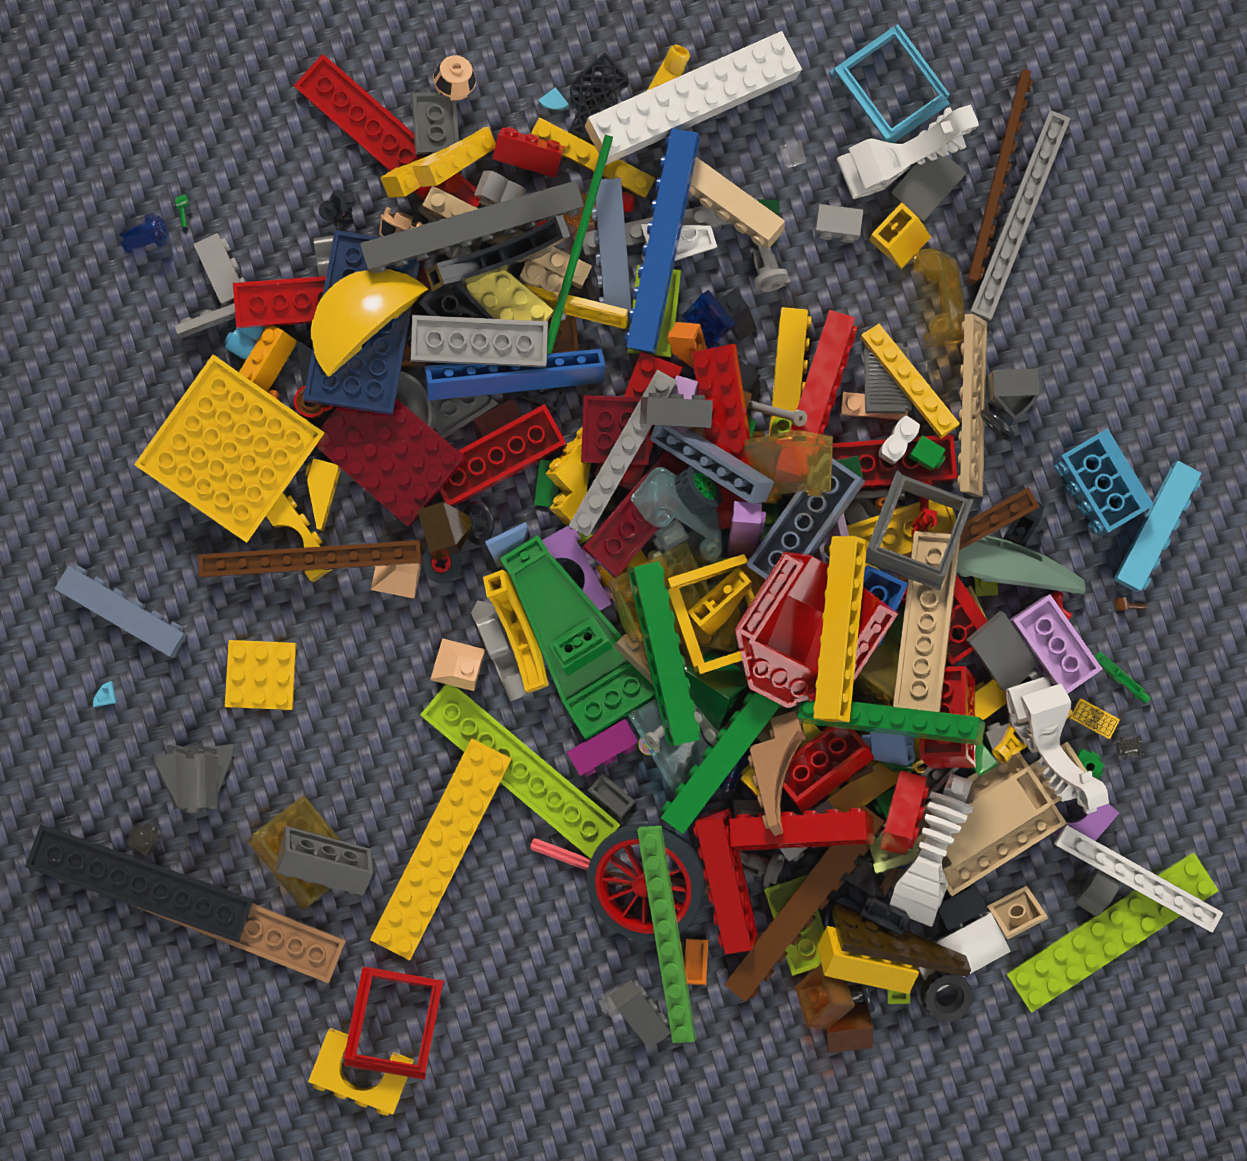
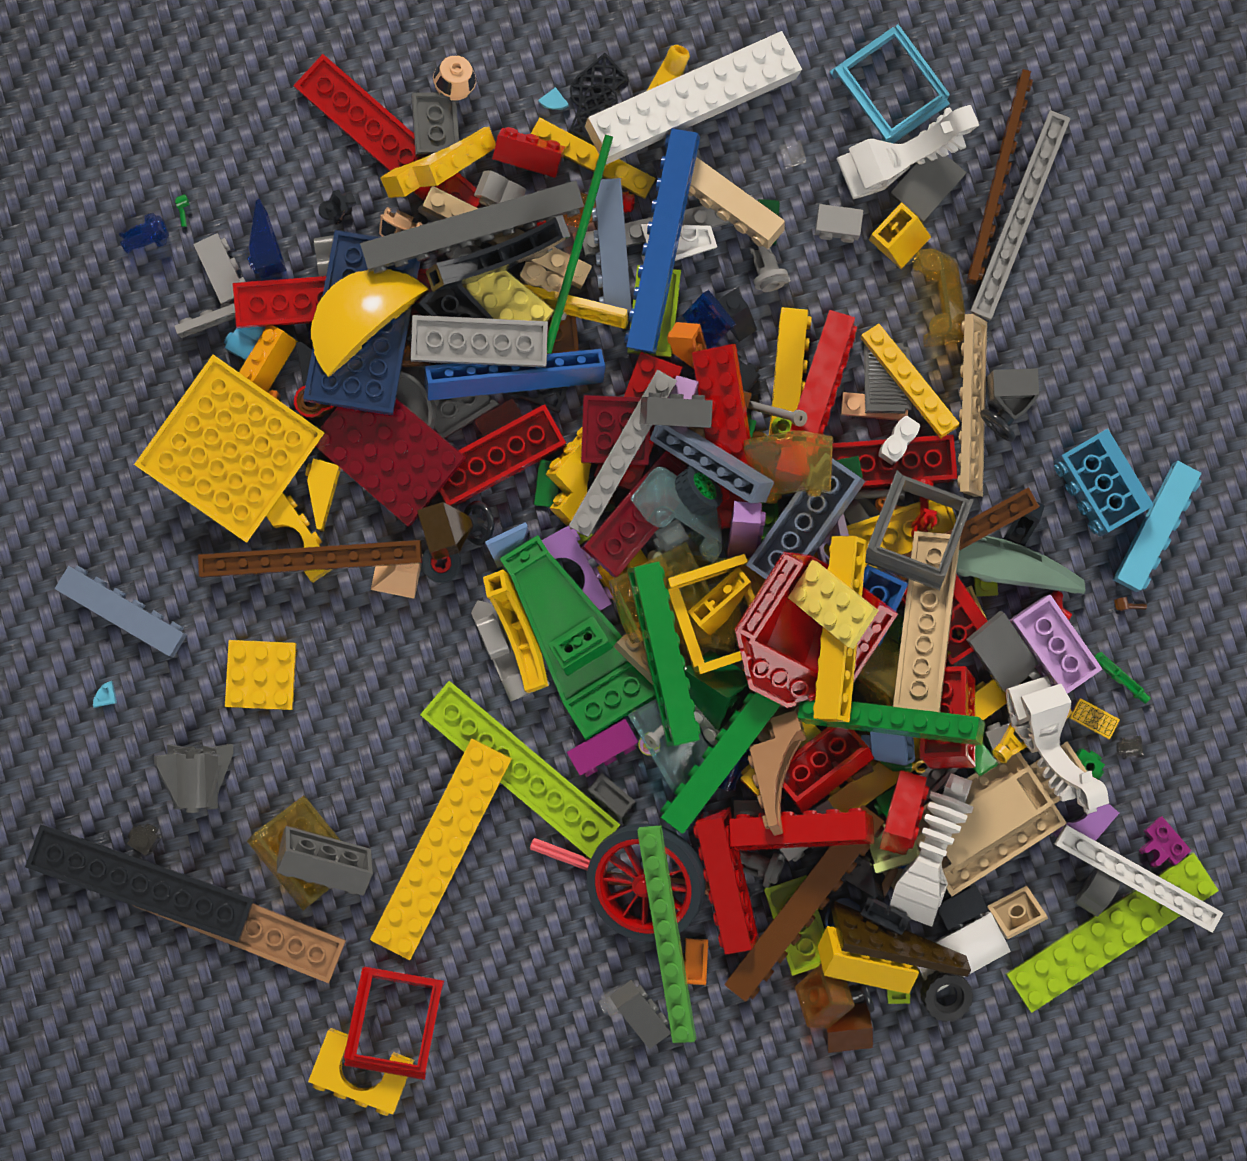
(263, 245): none -> clear blue slope
(458, 664): light nougat slope -> none
(833, 604): none -> light yellow plate
(927, 453): green brick -> none
(1164, 843): none -> magenta plate

